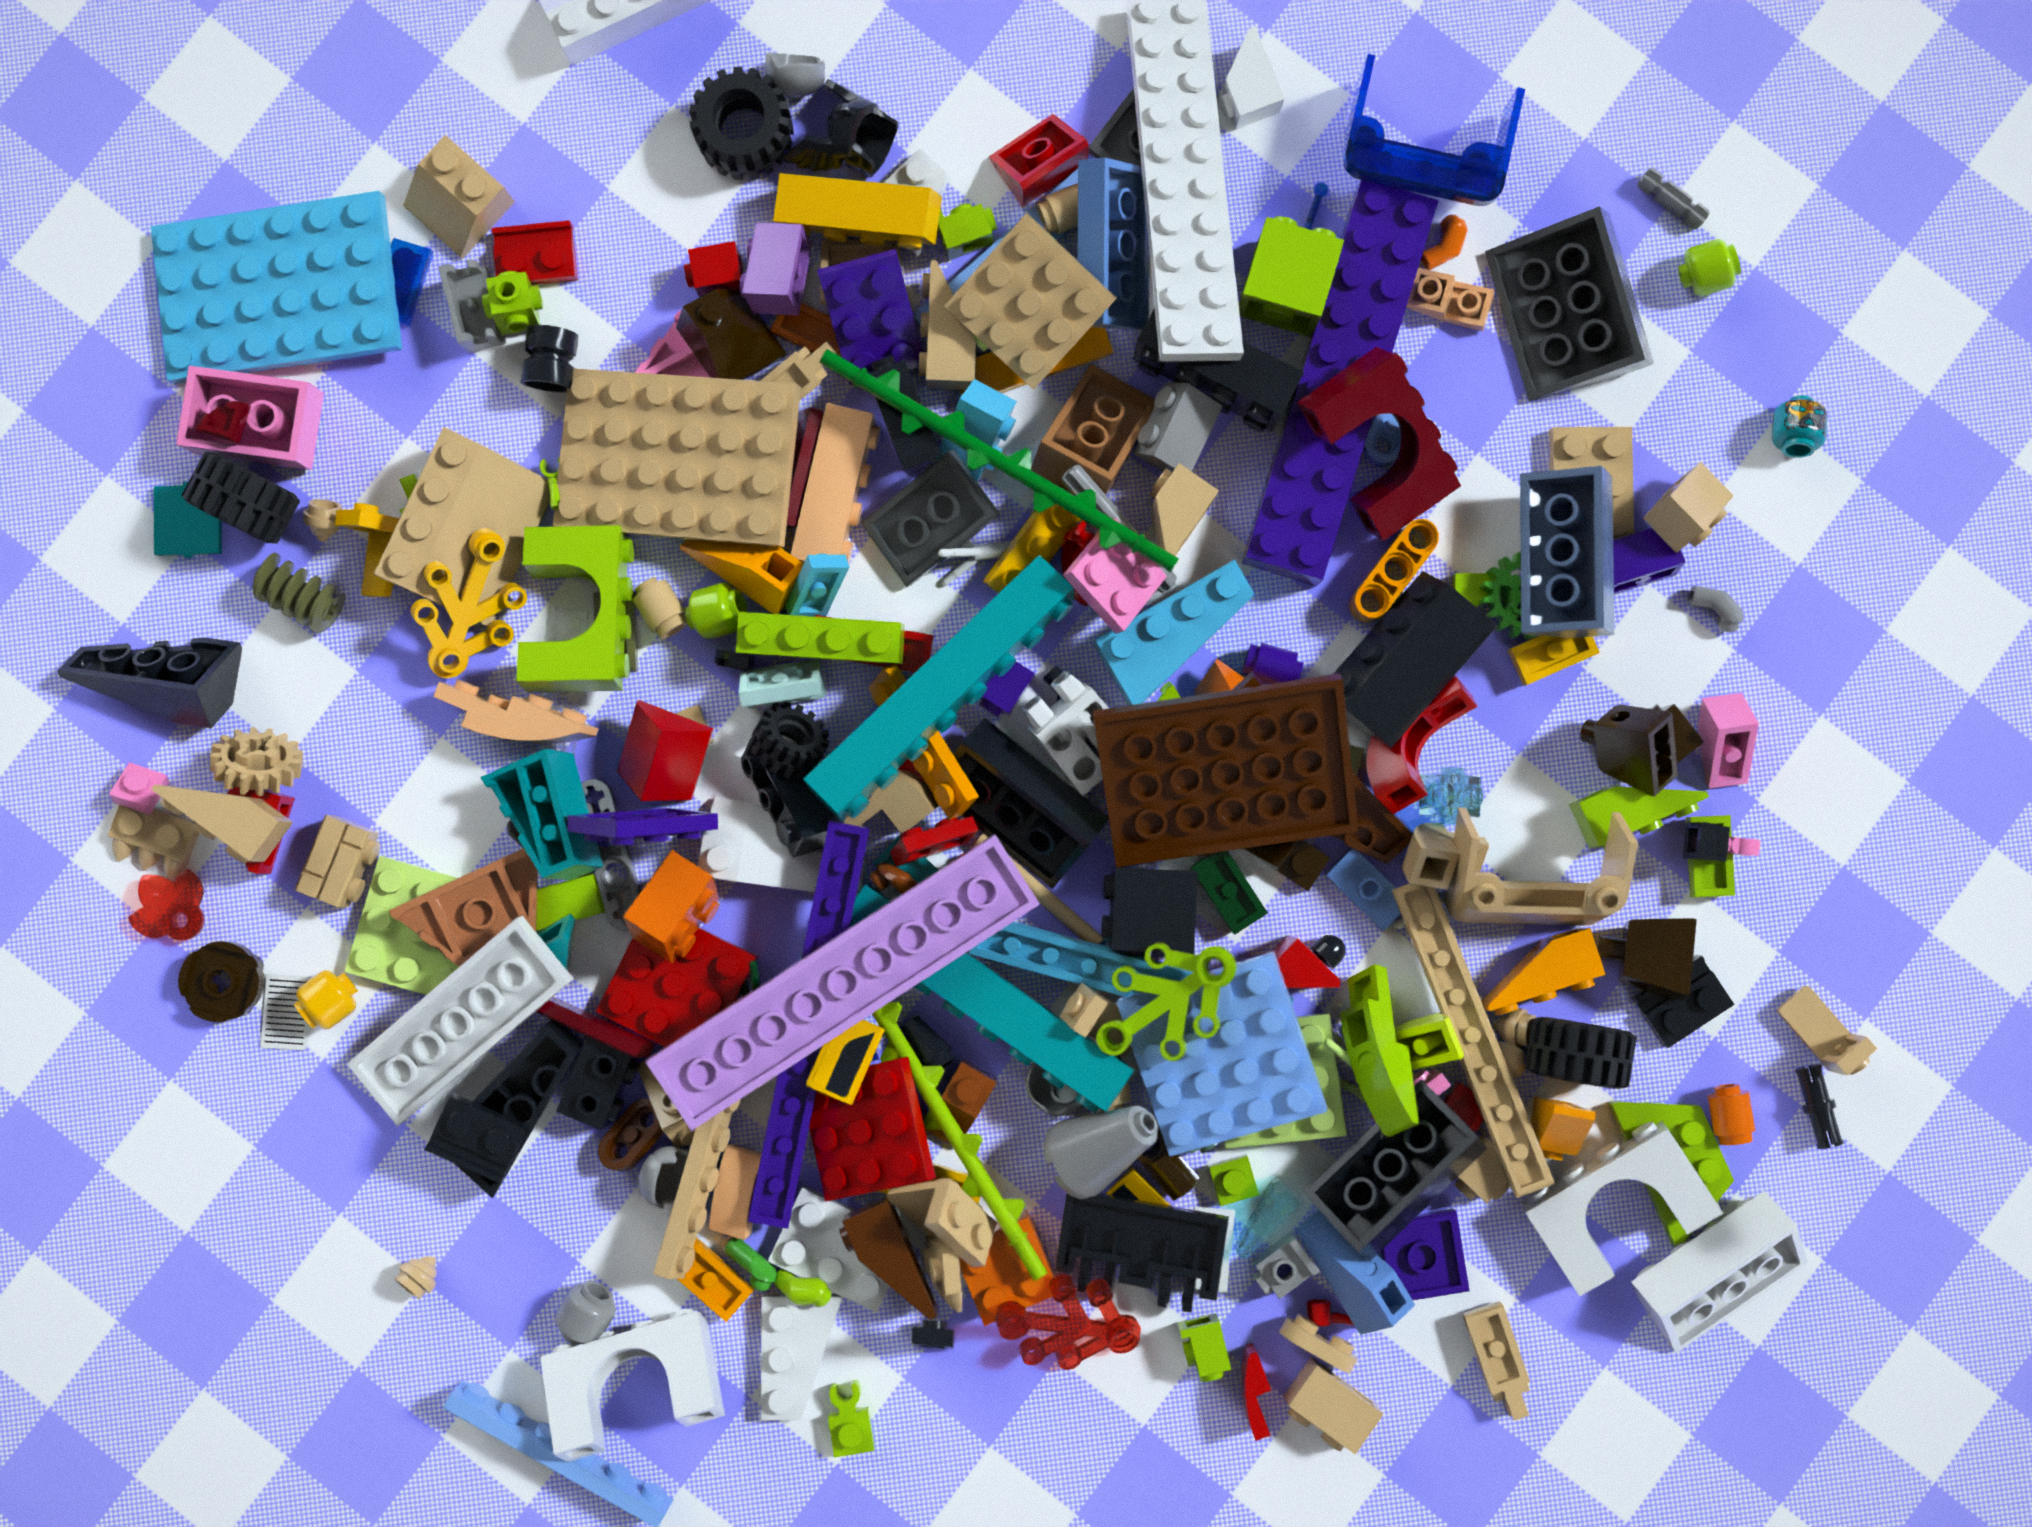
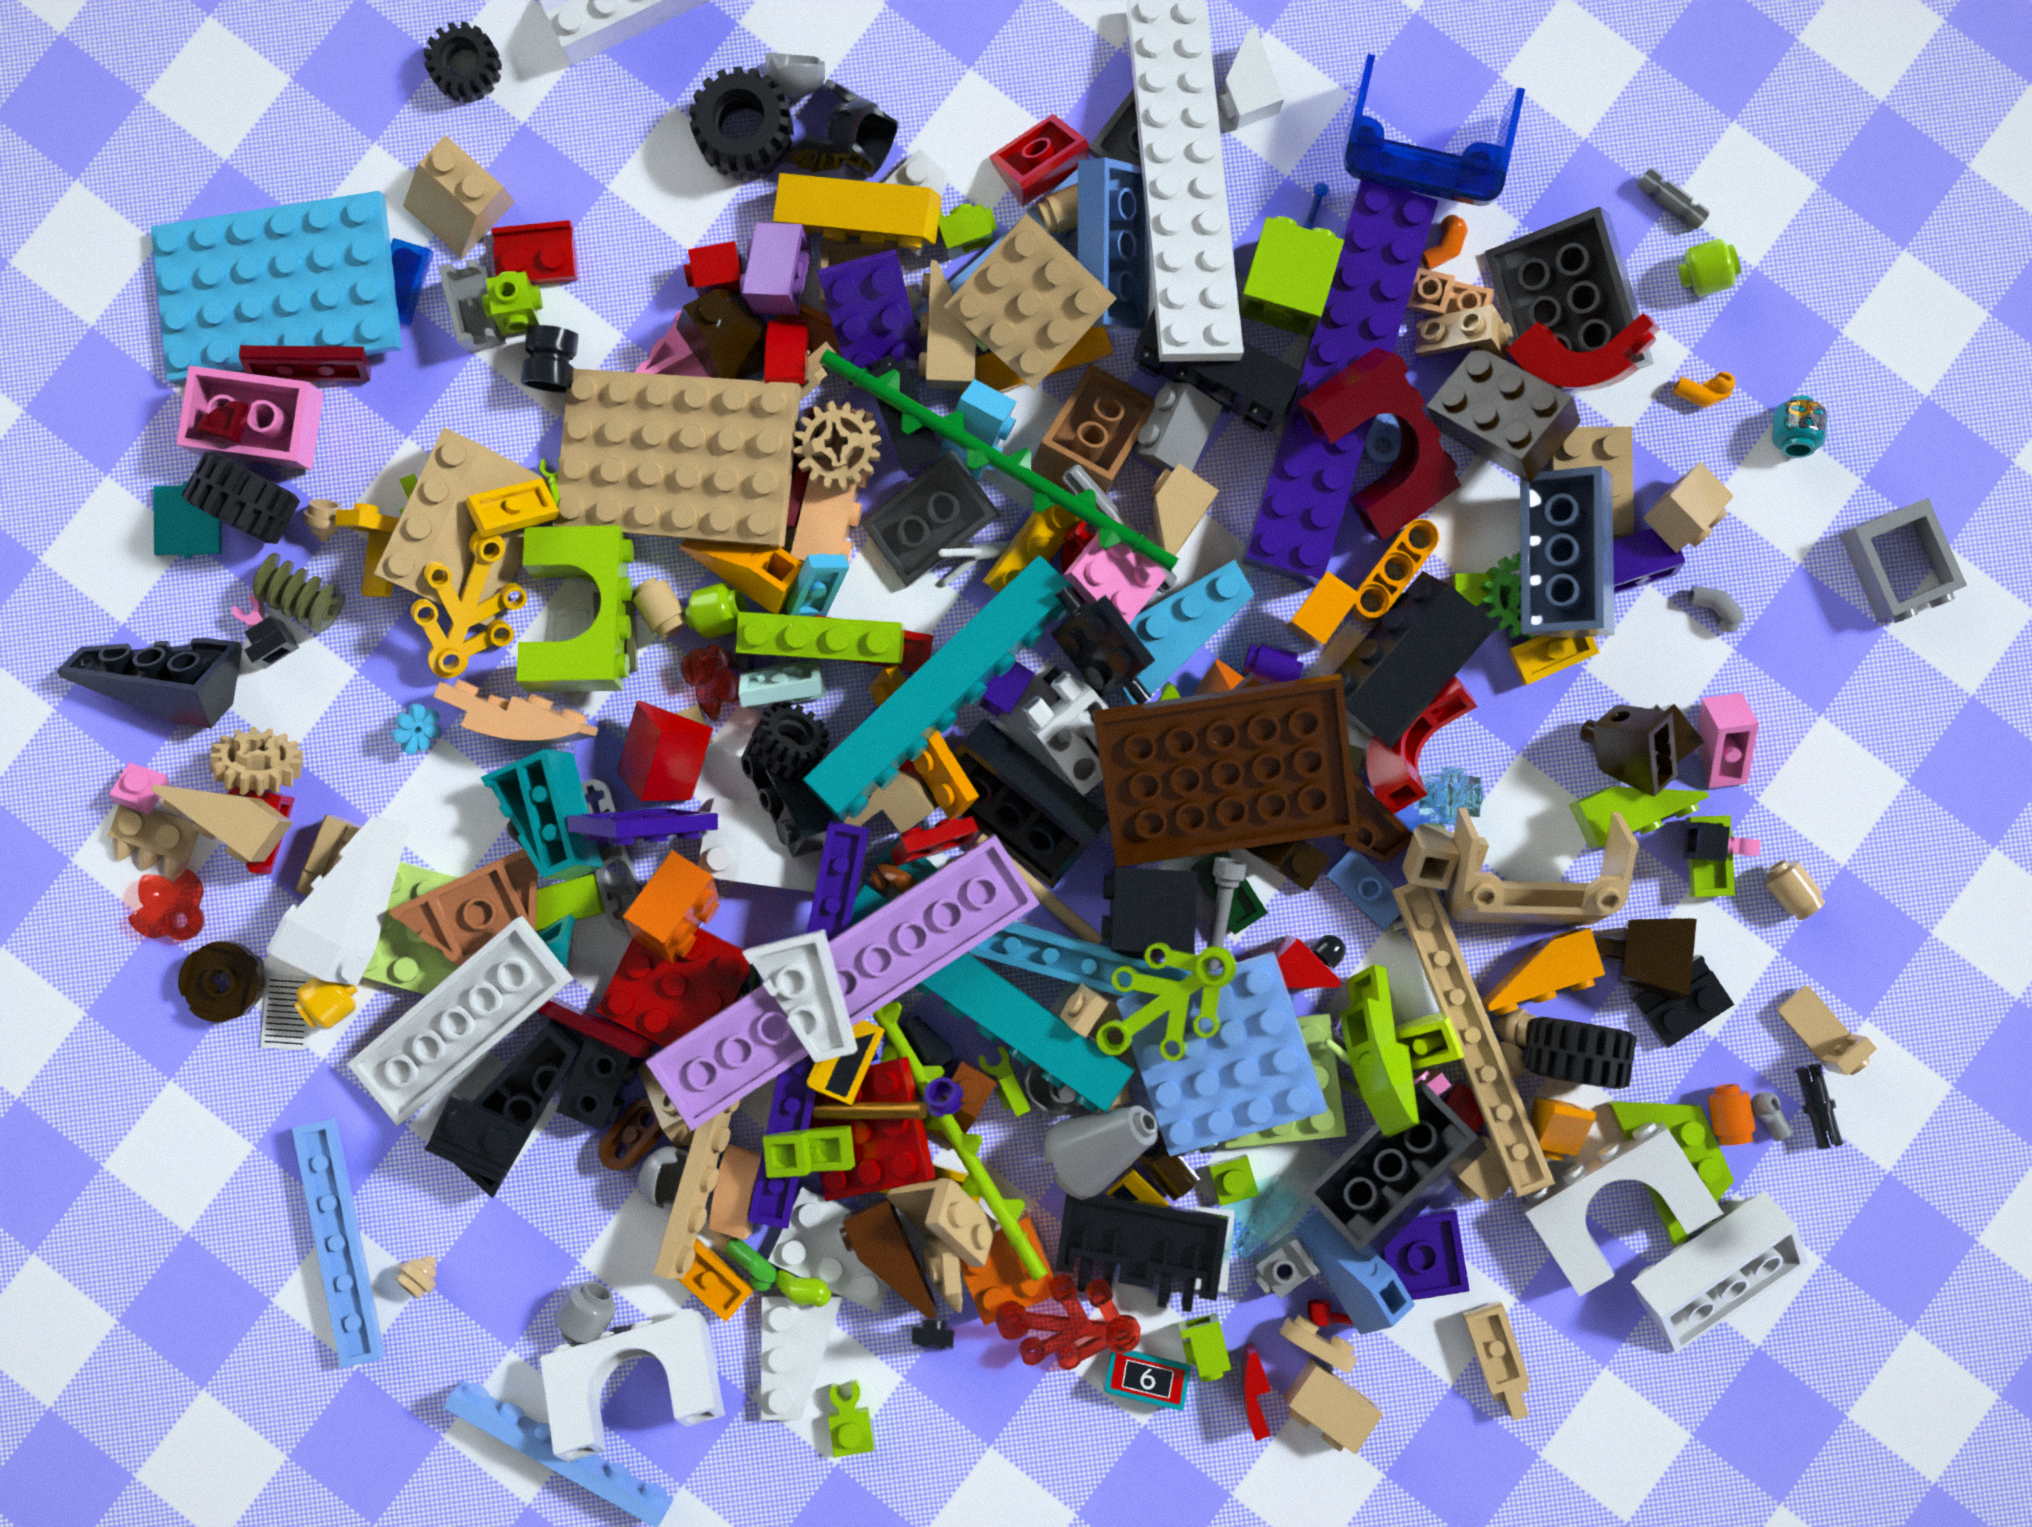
(267, 635): none -> black piece
(307, 362): none -> dark red tile
(338, 1242): none -> light blue plate
(343, 916): none -> white wedge
(416, 728): none -> medium azure plant
(449, 44): none -> black tyre
(512, 507): none -> yellow plate
(712, 680): none -> clear red plate
(787, 351): none -> red slope
(807, 987): none -> white wing
(808, 1151): none -> lime slope
(854, 445): none -> tan gear
(870, 1110): none -> pearl gold bar
(941, 1088): none -> dark purple plate
(1011, 1092): none -> lime plate
(1102, 646): none -> black plate
(1147, 1379): none -> slope
(1228, 875): none -> light grey piece
(1322, 610): none -> light orange slope
(1463, 330): none -> tan bracket
(1504, 413): none -> brick
(1549, 360): none -> red arch
(1706, 393): none -> light orange arm
(1767, 1108): none -> light grey arm
(1794, 889): none -> tan brick
(1872, 574): none -> light grey window

